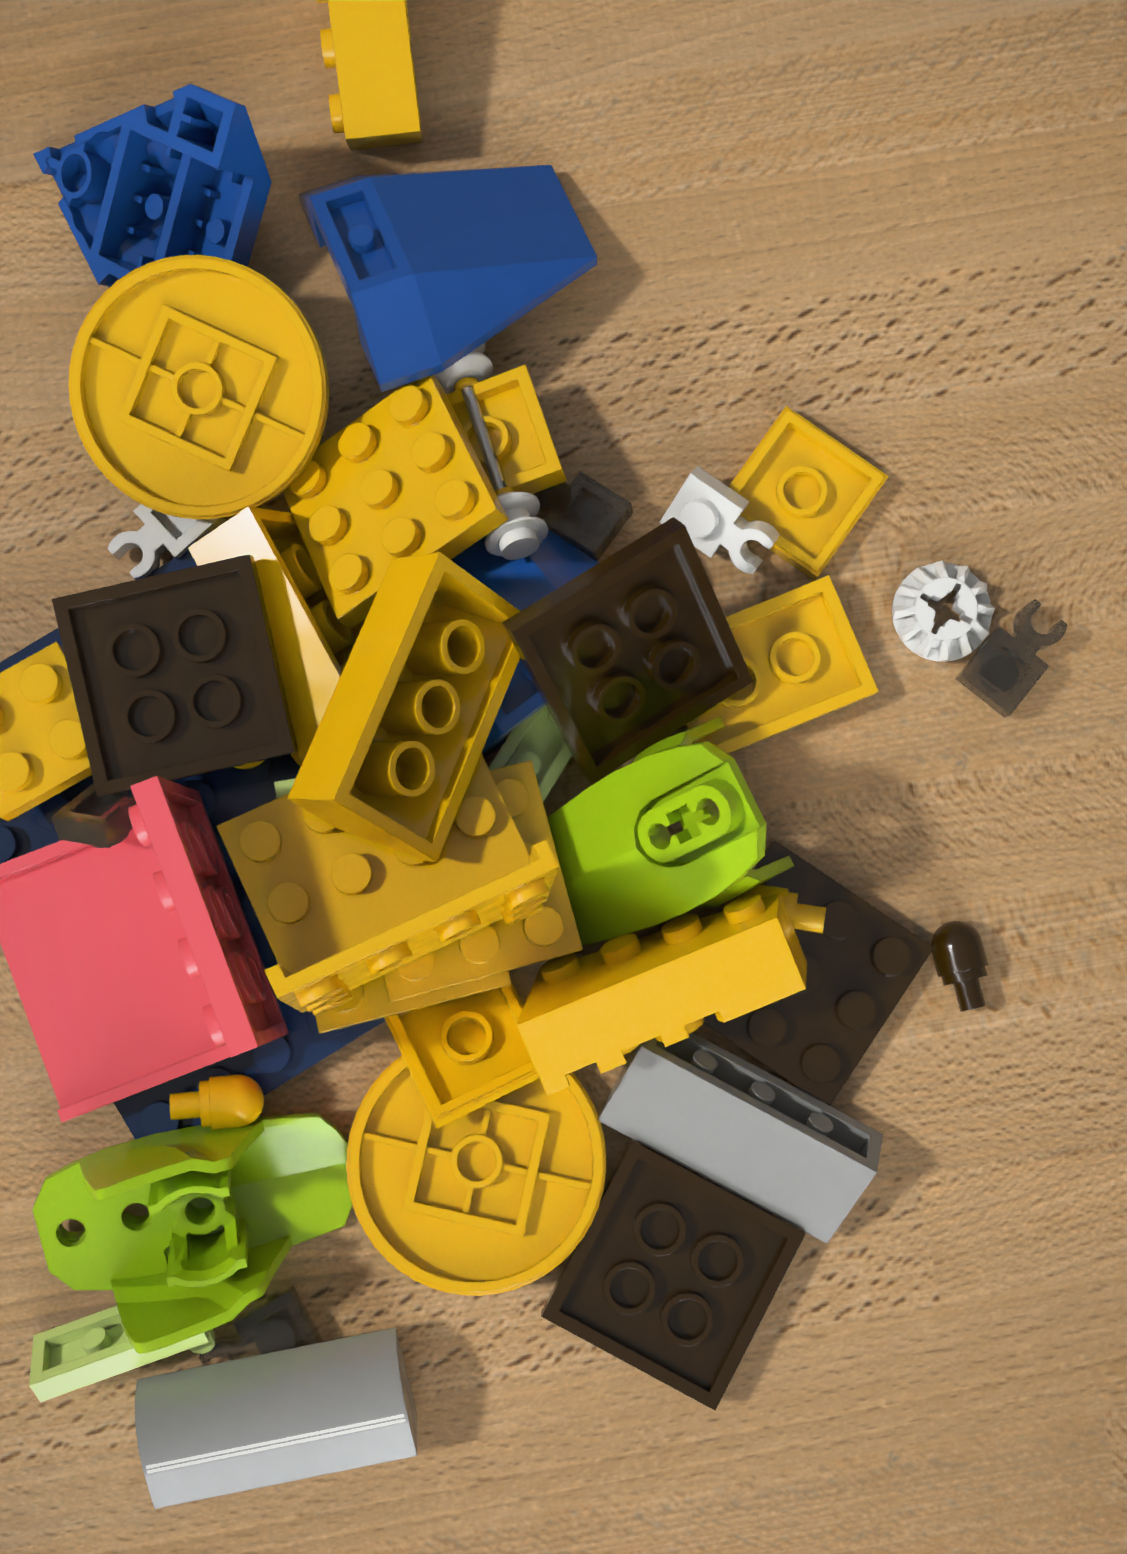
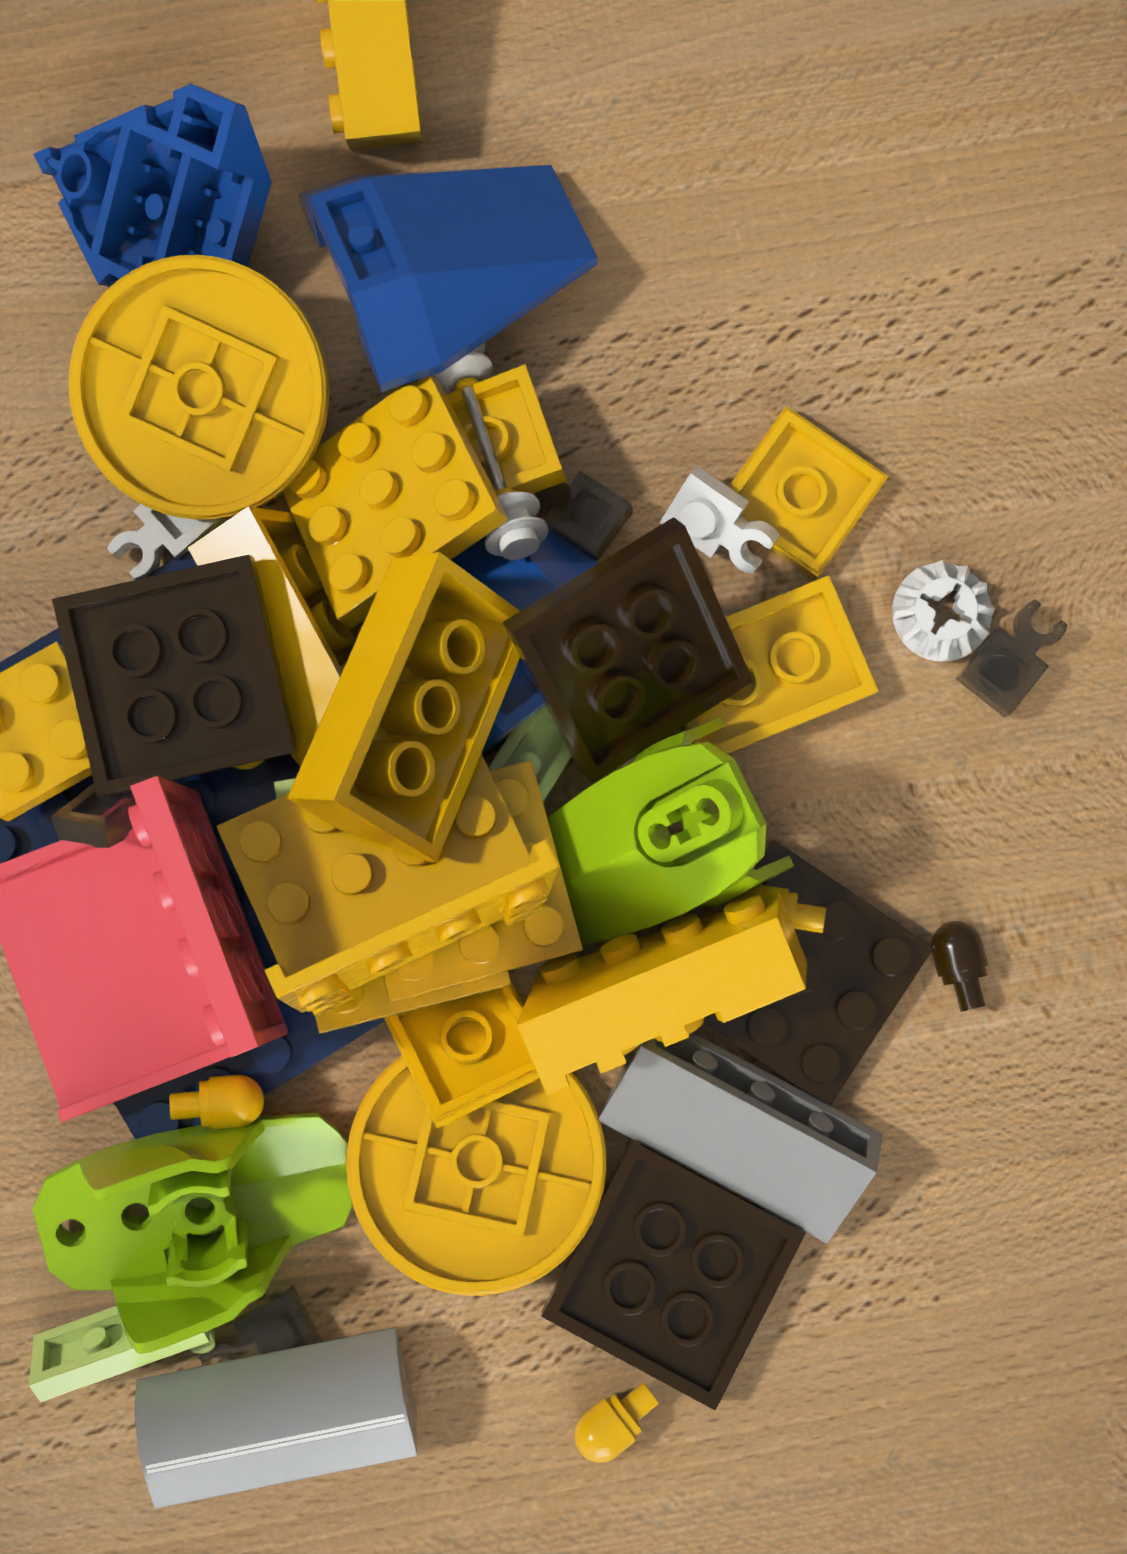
(612, 1424): none -> yellow cylinder

